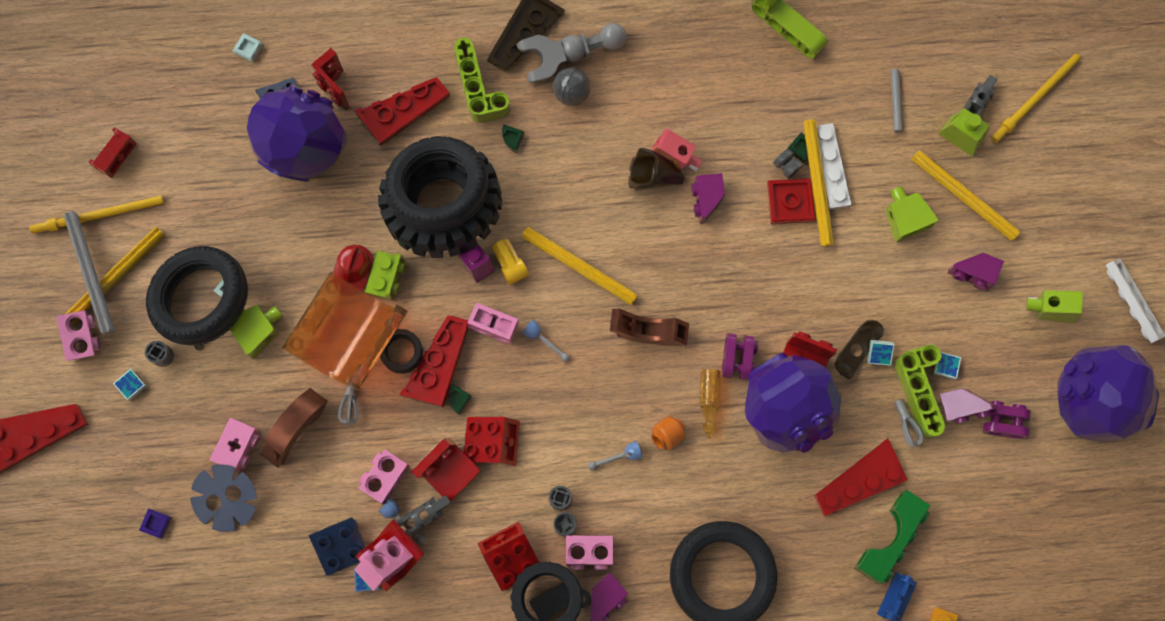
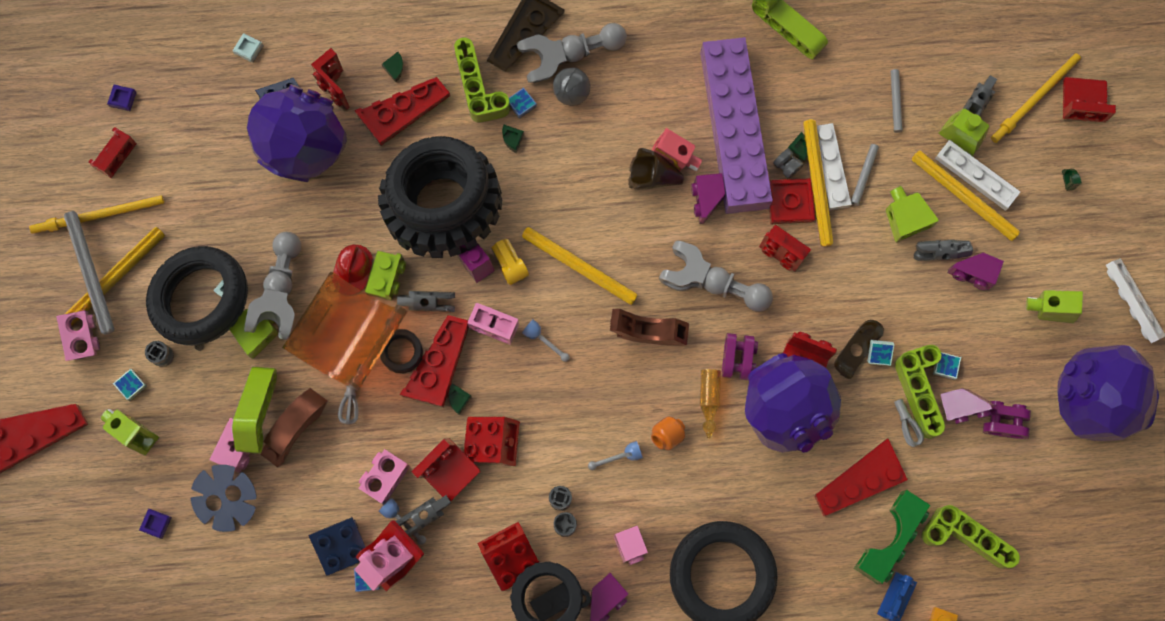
(121, 97): none -> dark purple tile
(128, 431): none -> lime torso
(252, 410): none -> lime beam
(276, 286): none -> light grey piece
(394, 66): none -> dark green tile
(415, 301): none -> dark grey hinge
(522, 103): none -> tile
(589, 544): bright pink brick -> none
(631, 545): none -> bright pink brick
(715, 280): none -> light grey piece
(736, 125): none -> medium lavender brick
(784, 248): none -> red bracket
(864, 174): none -> light grey bar
(942, 250): none -> dark grey hinge
(973, 541): none -> lime beam
(977, 175): none -> white plate
(1071, 179): none -> dark green tile
(1086, 100): none -> red bracket

